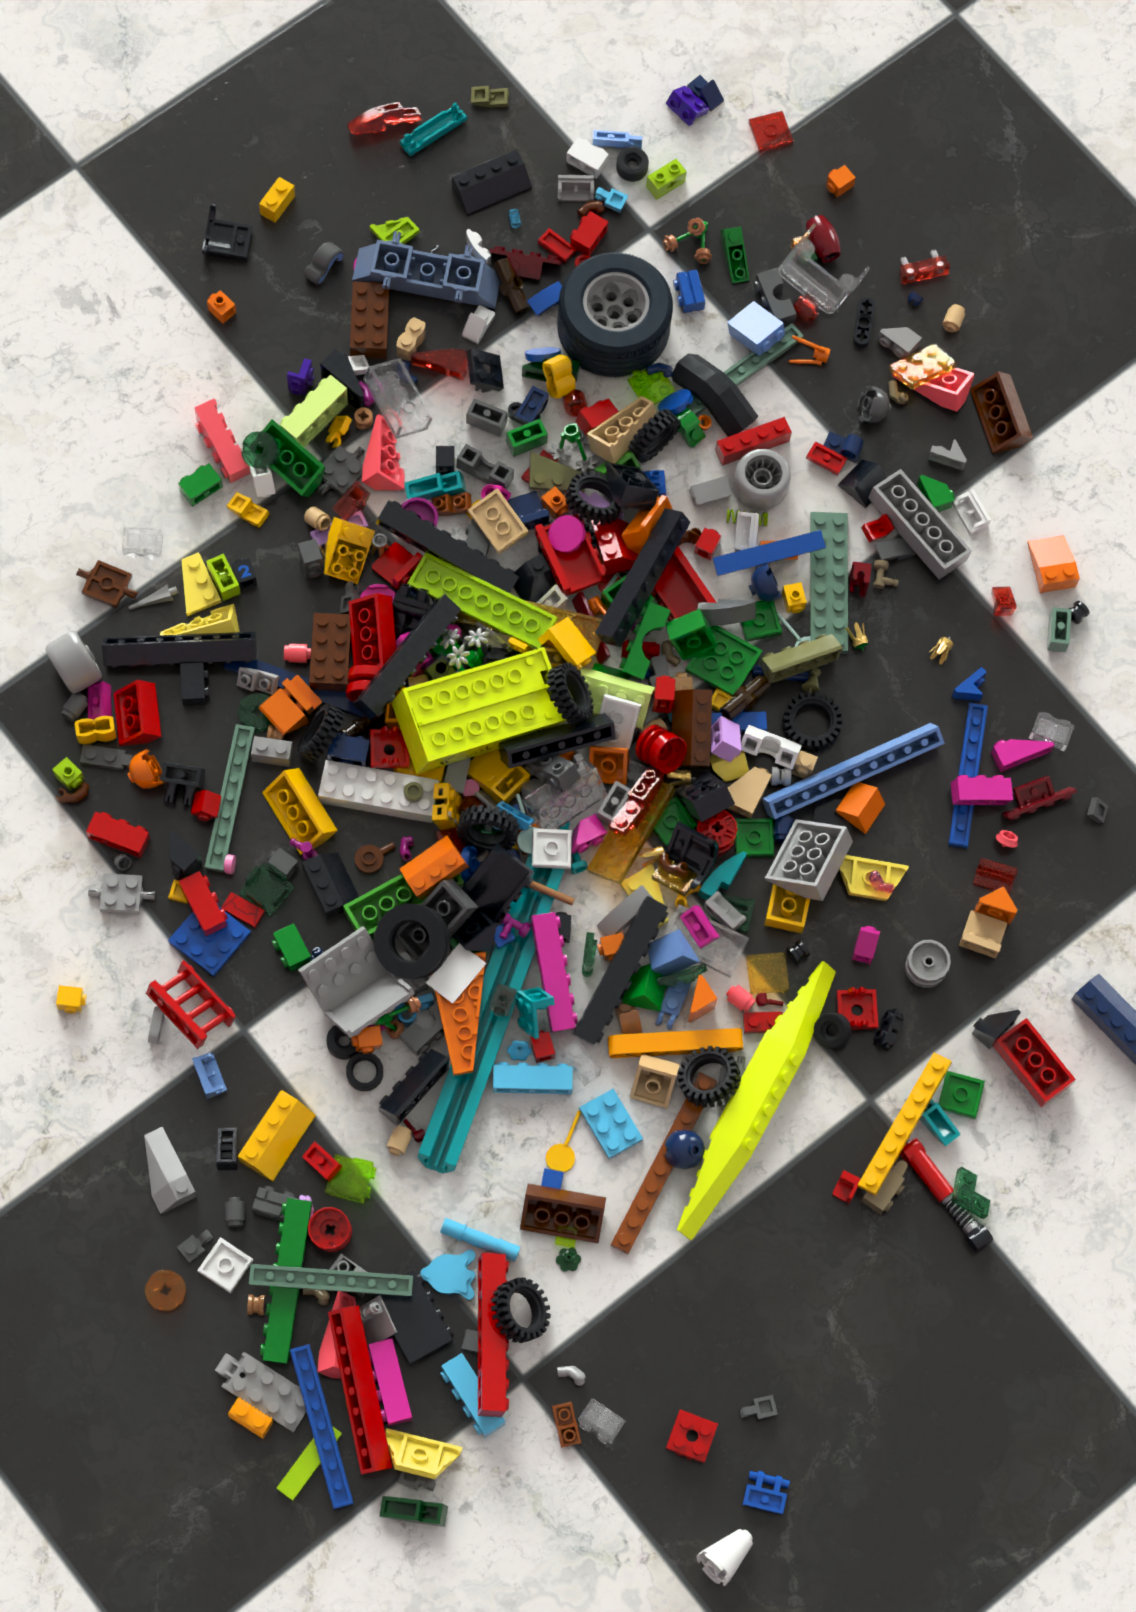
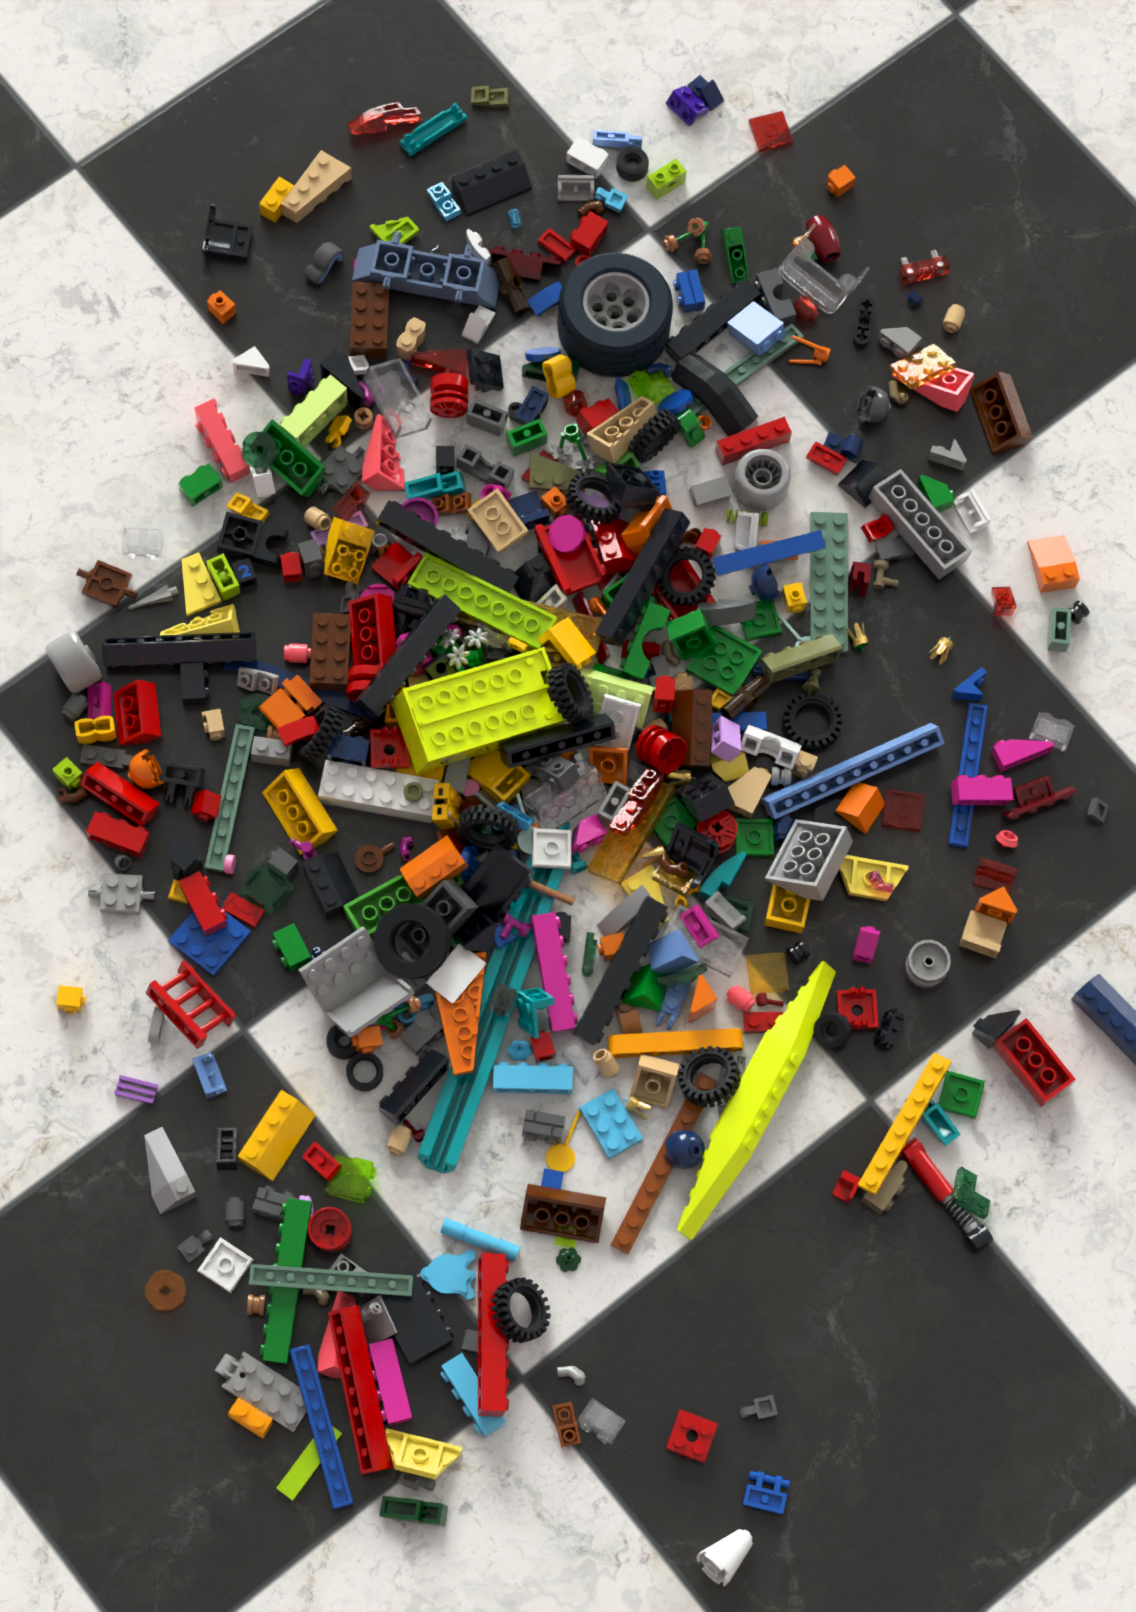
(118, 1092): none -> medium lavender tile
(119, 794): none -> red brick
(213, 724): none -> tan brick
(251, 363): none -> white slope
(255, 539): none -> black brick
(291, 567): none -> red brick
(298, 730): none -> red slope
(317, 182): none -> tan wedge
(443, 201): none -> medium azure slope
(449, 395): none -> red wheel
(543, 1126): none -> dark grey brick
(606, 1062): none -> tan brick
(622, 393): none -> blue slope
(635, 1102): none -> pearl gold piece
(703, 588): none -> black tyre
(712, 321): none -> black brick
(903, 810): none -> clear red tile

